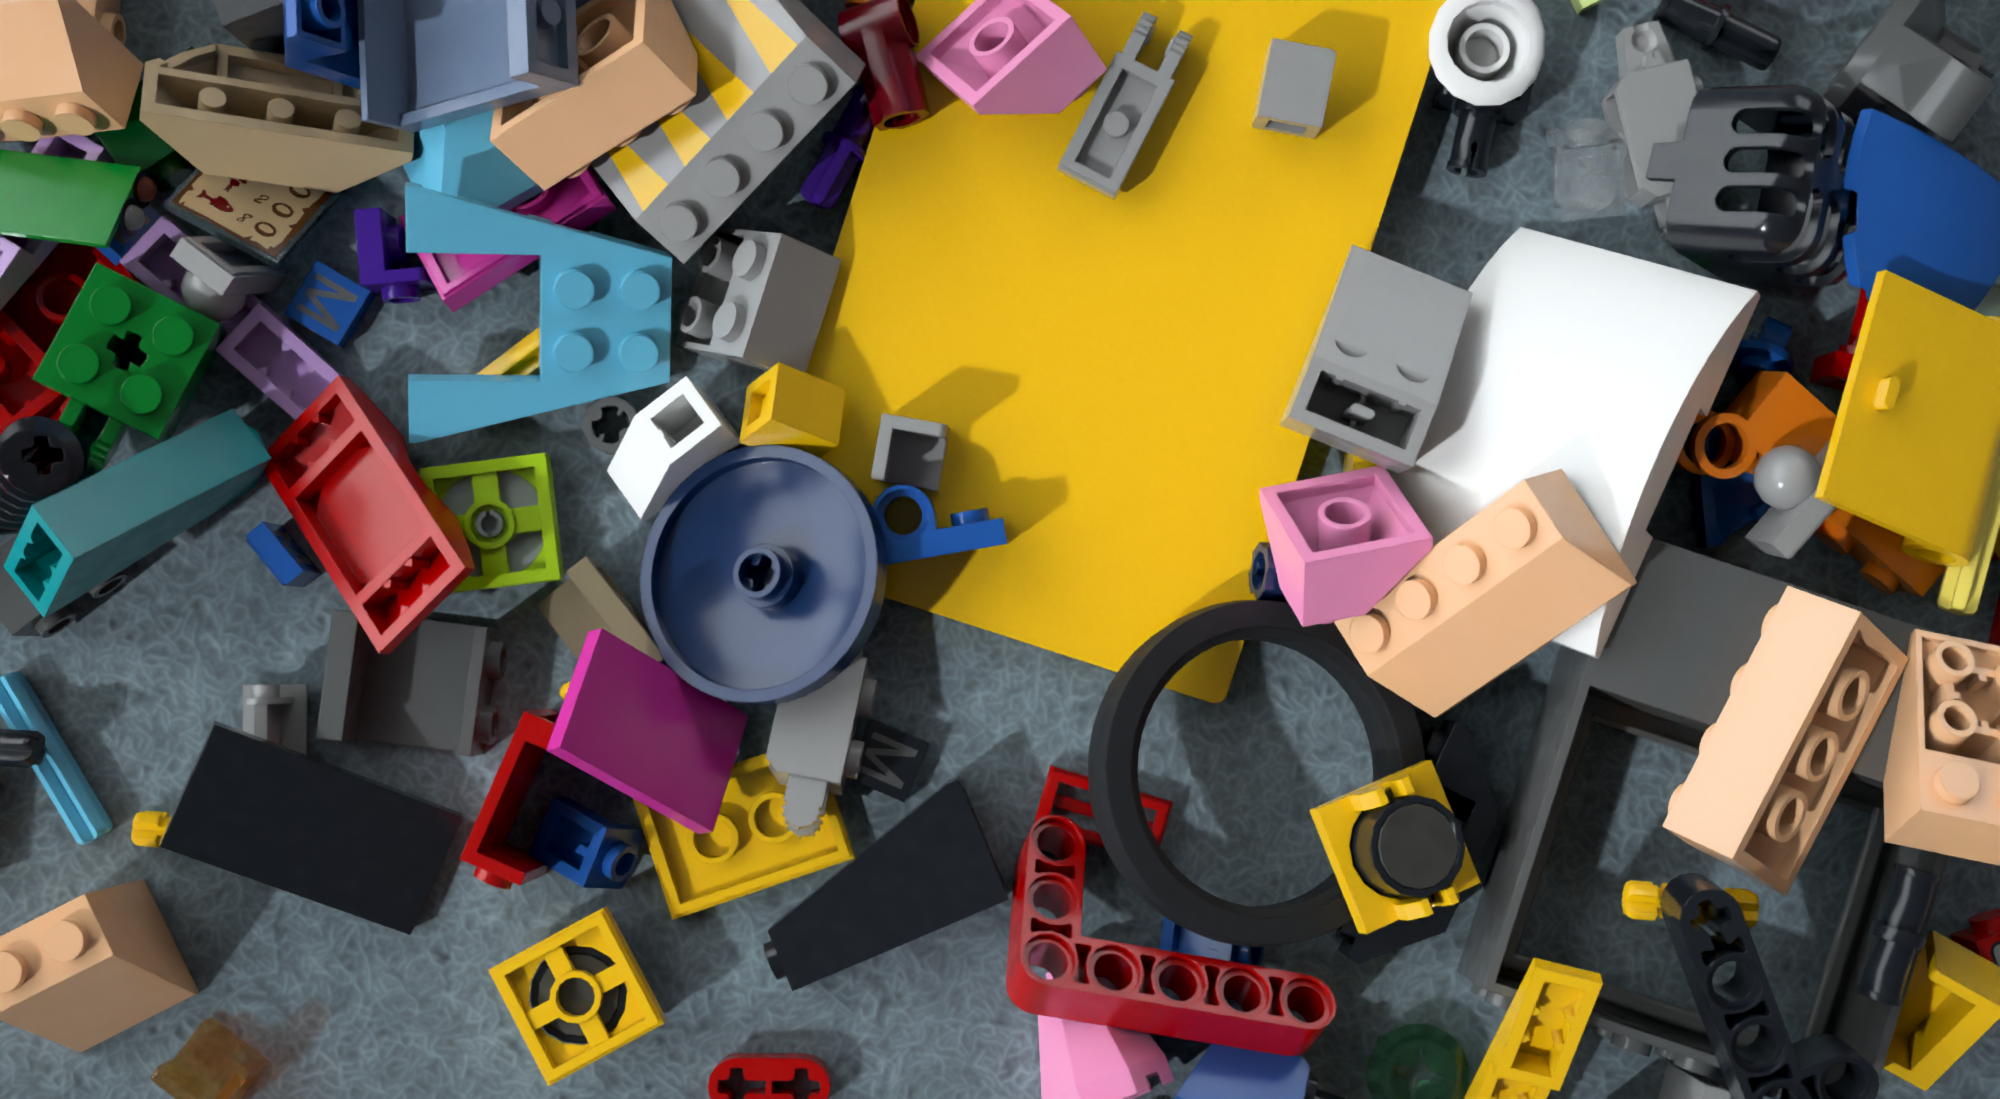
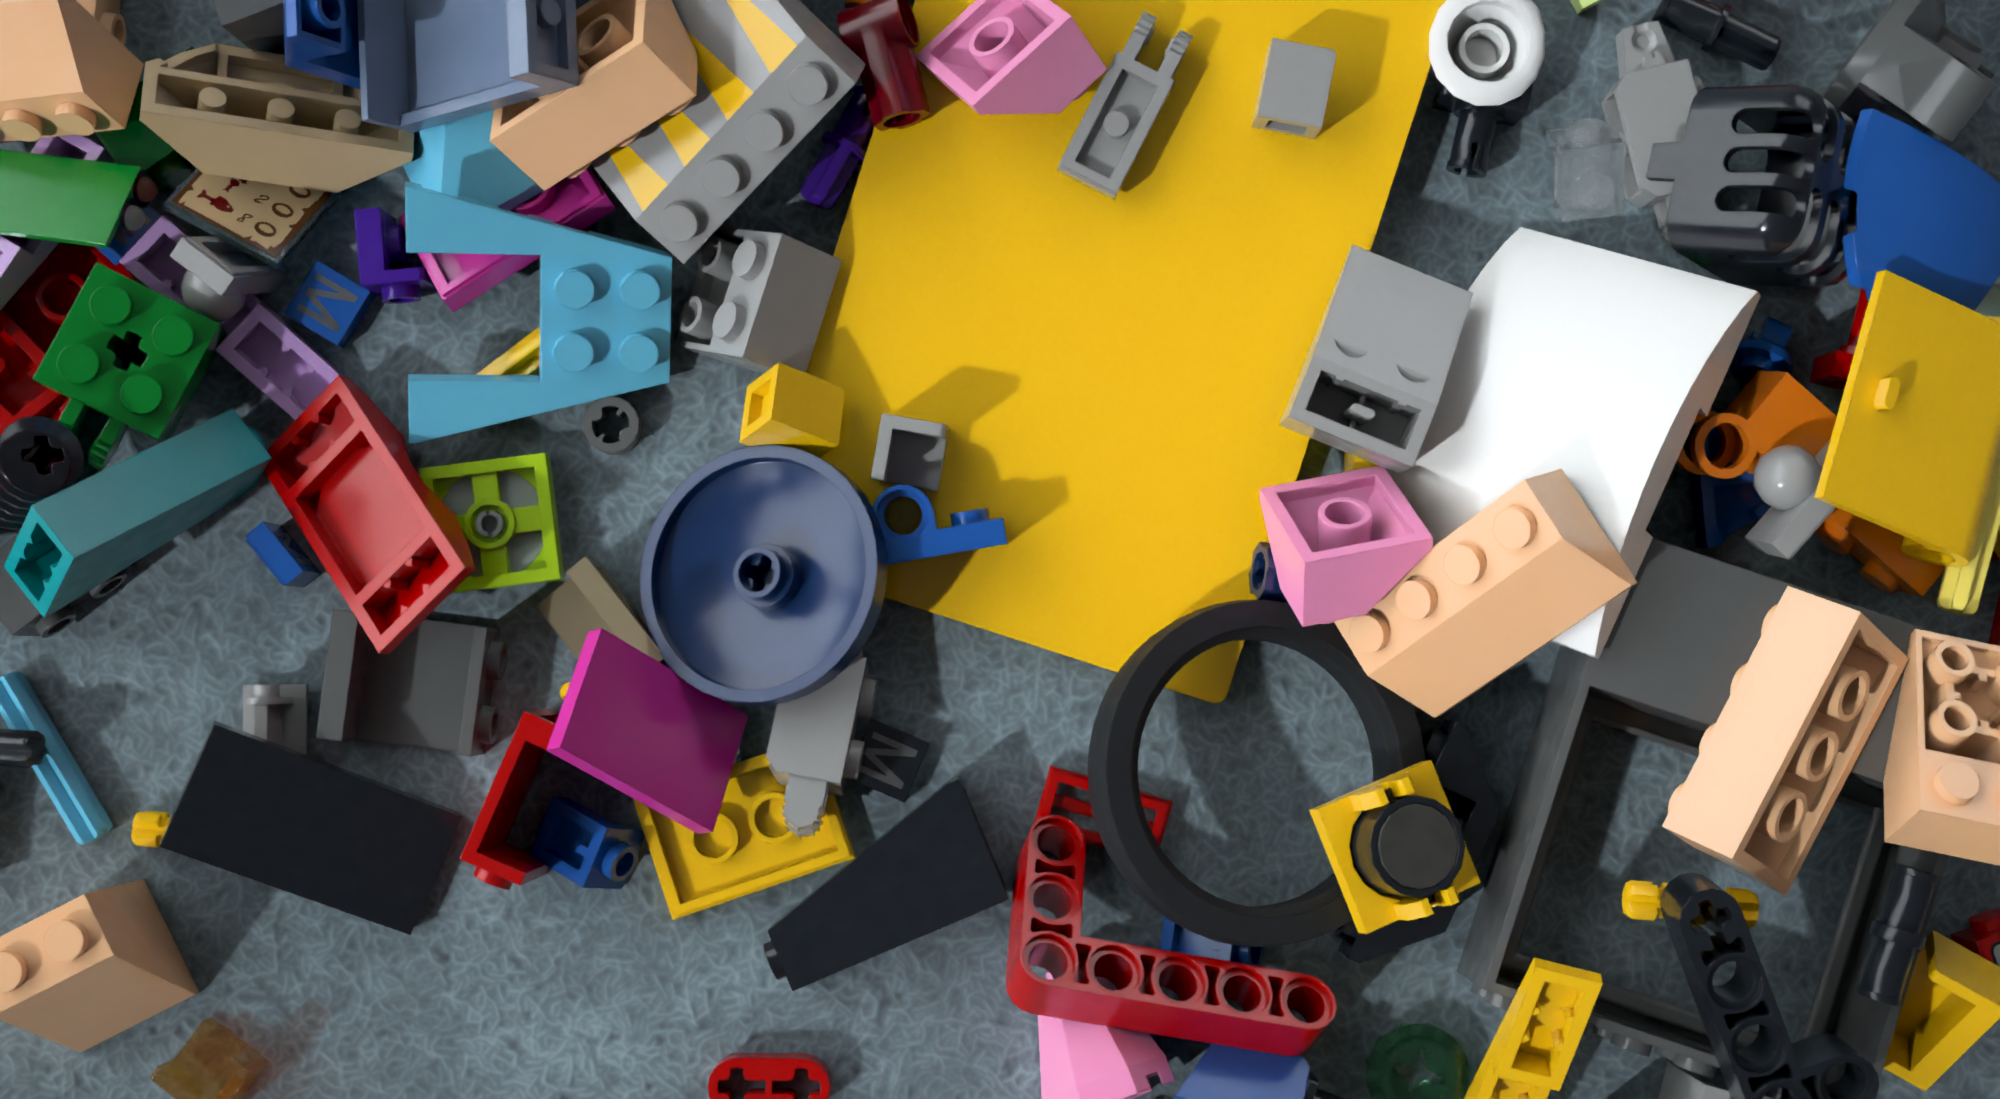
(580, 994): yellow piece -> none
(668, 445): white slope -> none

